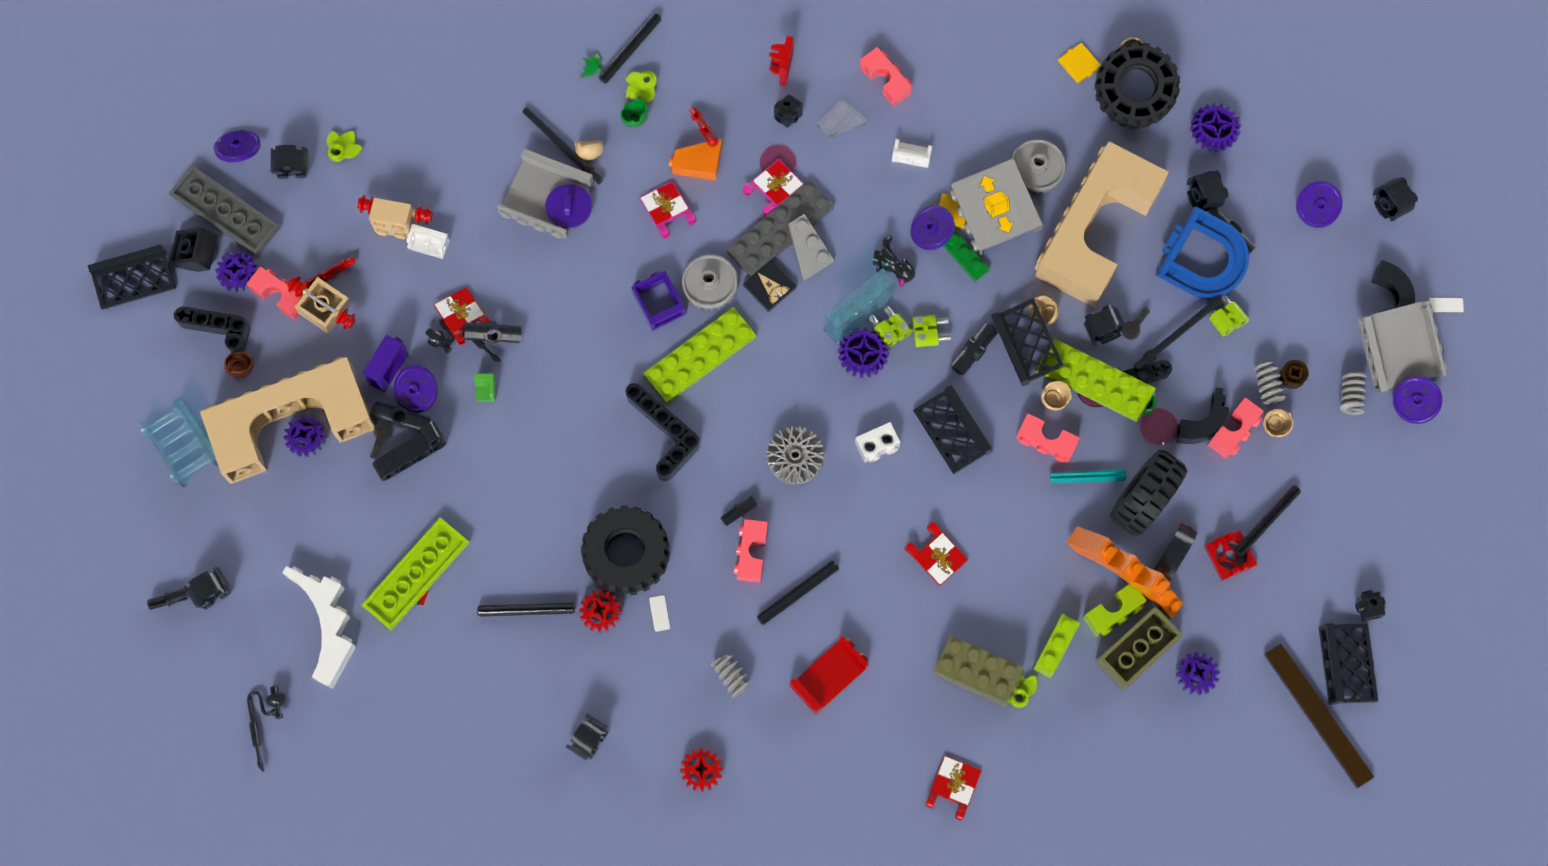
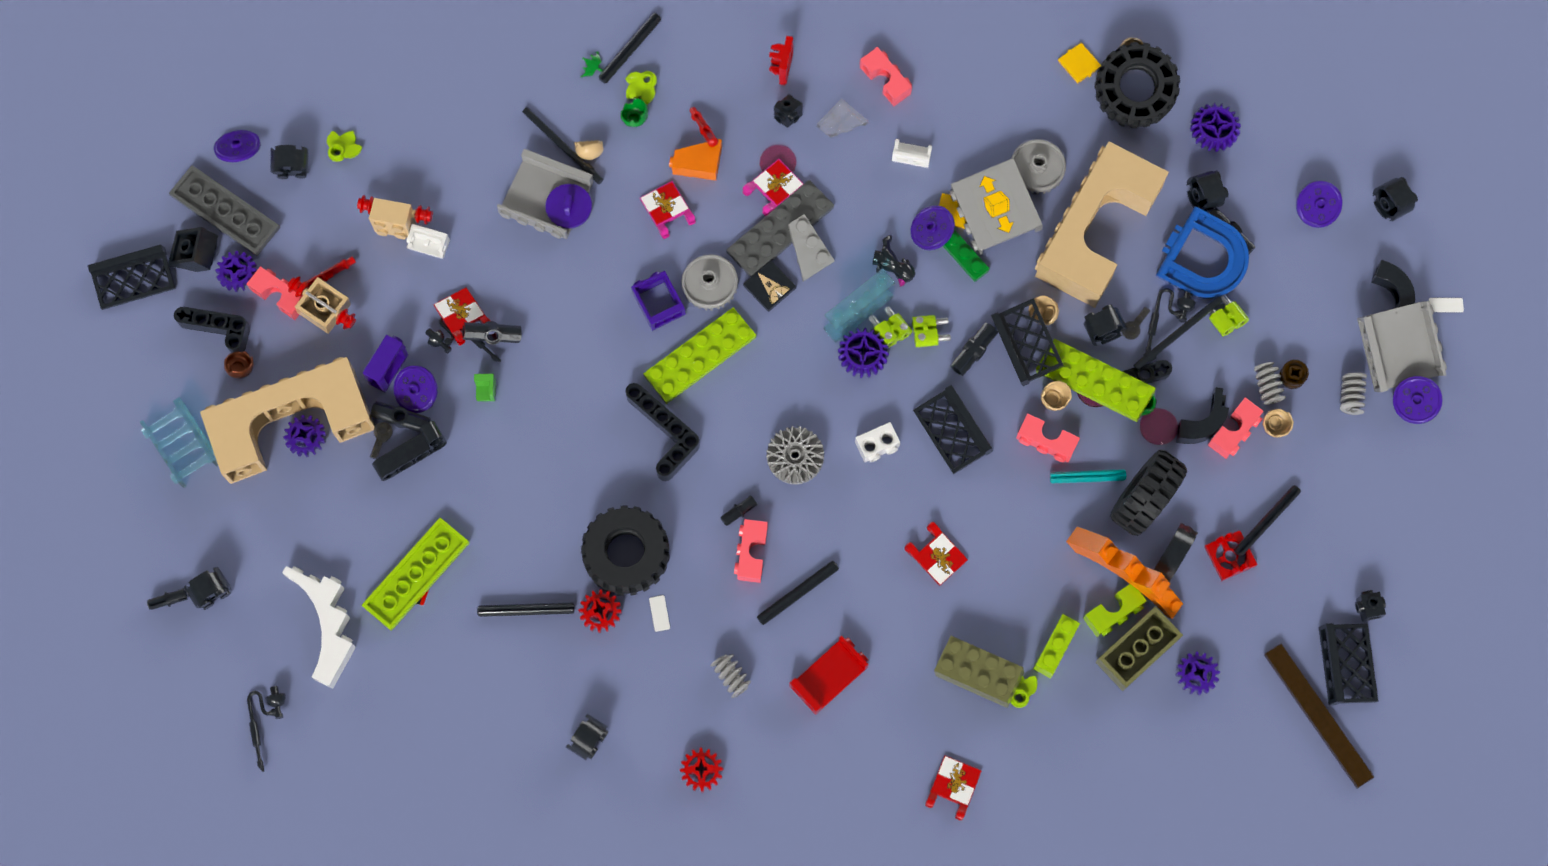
(1184, 304): none -> black piece

